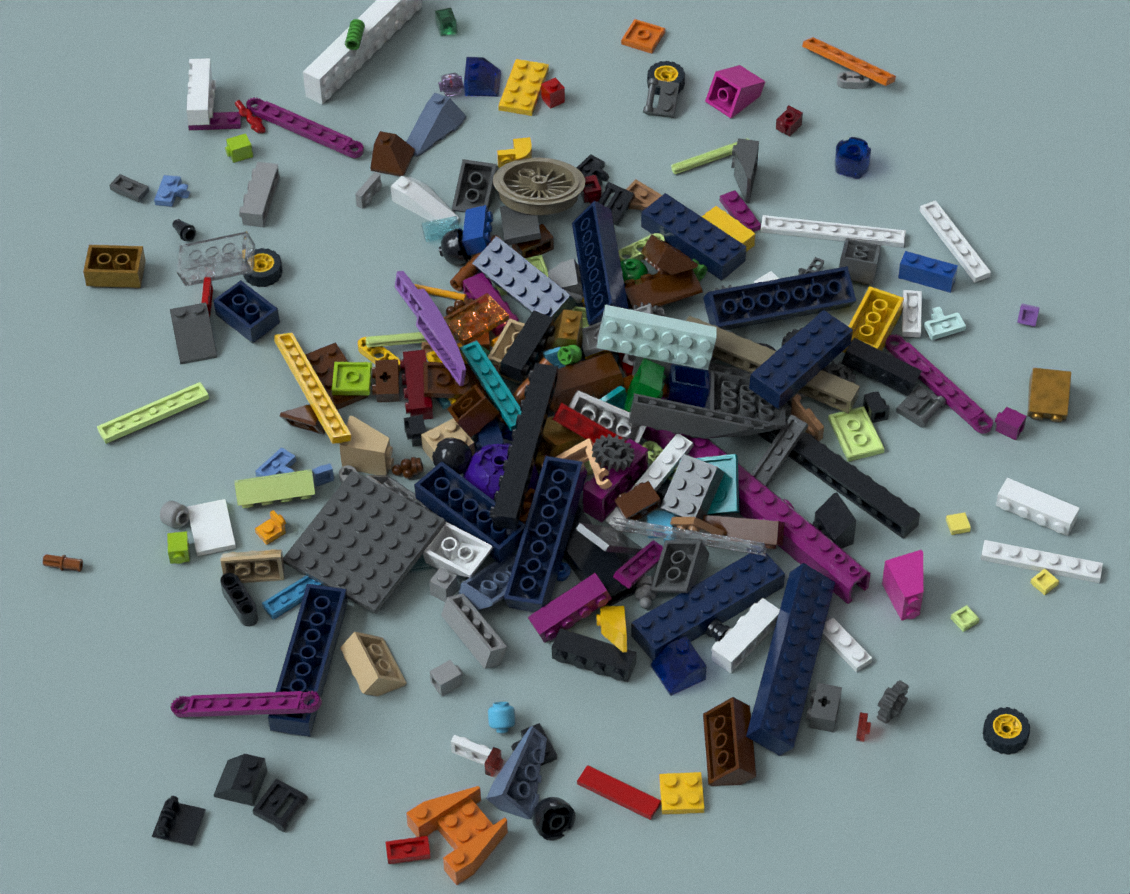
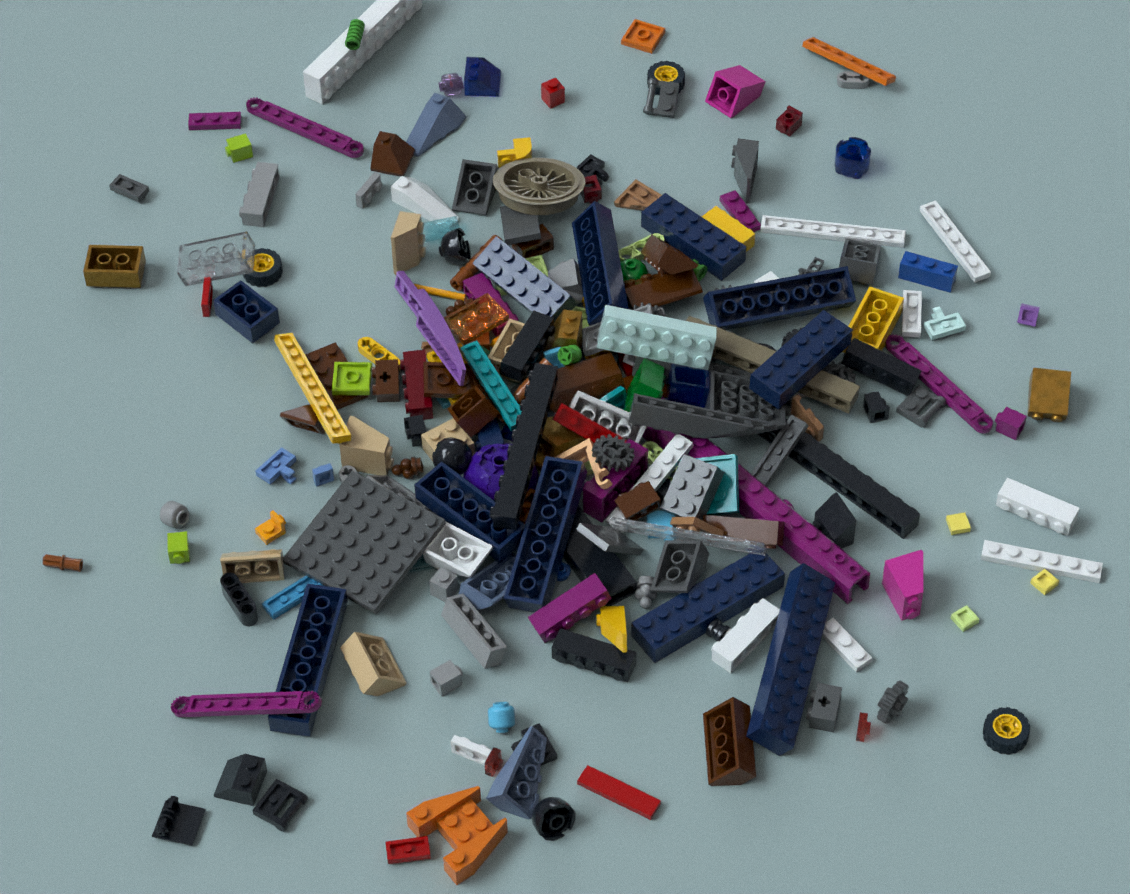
(153, 412): yellowish green plate -> none
(169, 190): medium blue plate -> none
(185, 231): black cone -> none
(193, 333): dark grey slope -> none
(200, 92): white wedge -> none
(211, 527): white tile -> none
(256, 122): red animal -> none
(274, 487): yellowish green brick -> none
(395, 339): yellowish green axle -> none
(407, 241): none -> tan slope
(445, 22): clear green brick -> none
(477, 229): blue brick -> none
(523, 87): yellow plate -> none
(619, 203): black plate -> none
(639, 564): magenta plate -> none
(679, 666): clear blue slope -> none
(681, 793): yellow plate -> none
(703, 159): yellowish green axle -> none
(856, 434): yellowish green tile -> none

